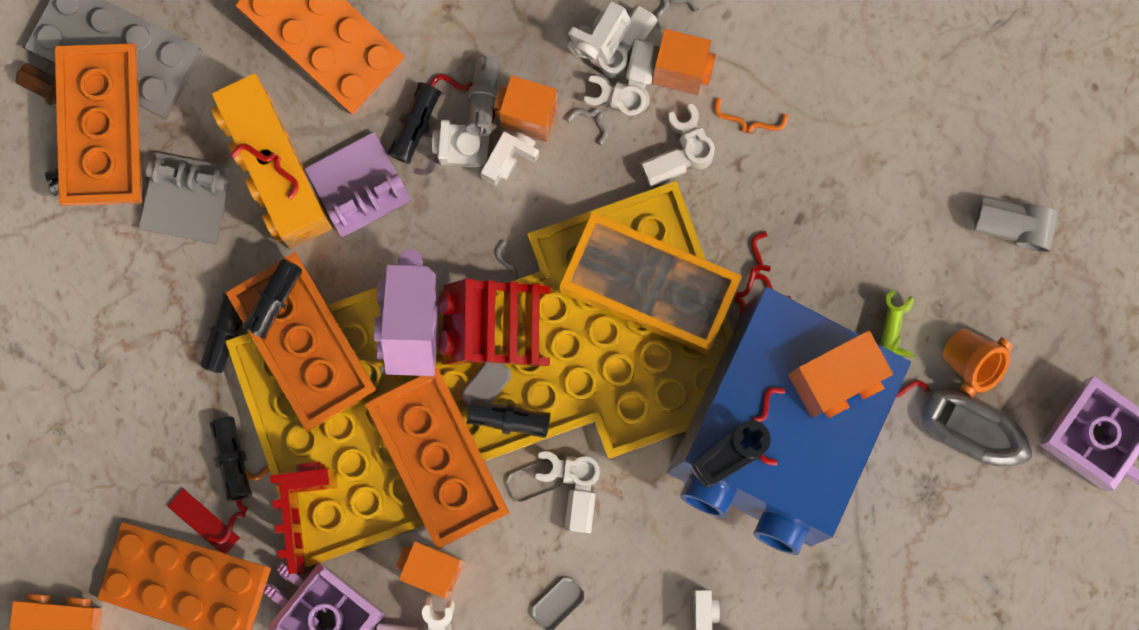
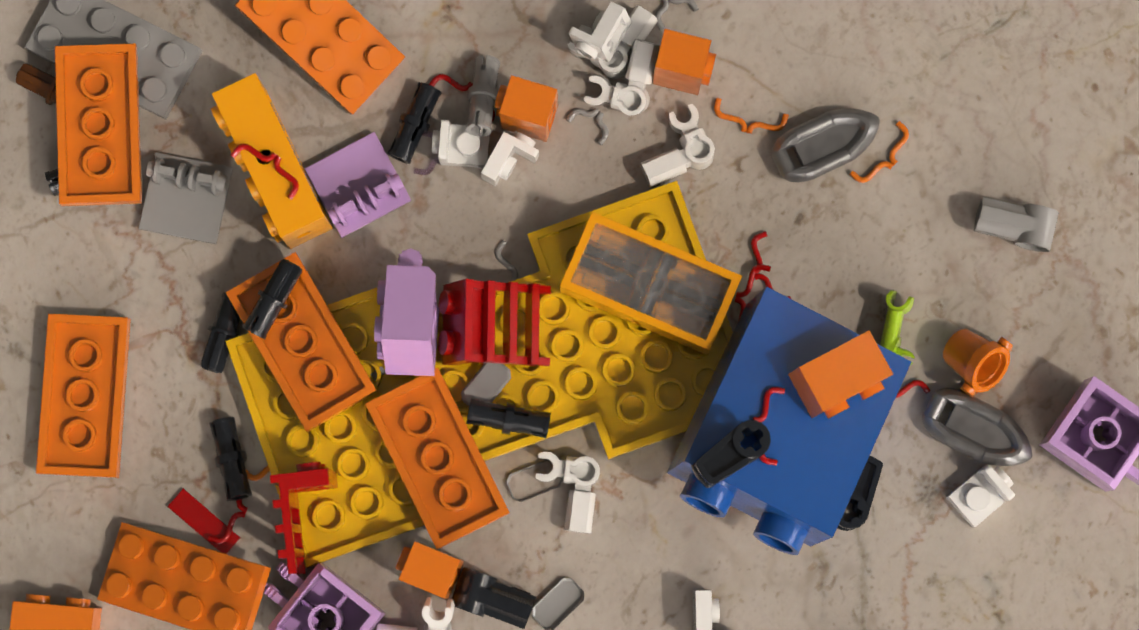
(83, 395): none -> orange plate
(484, 595): none -> black piece
(824, 143): none -> flat silver piece
(863, 494): none -> black piece
(898, 145): none -> orange piece
(982, 494): none -> white bracket

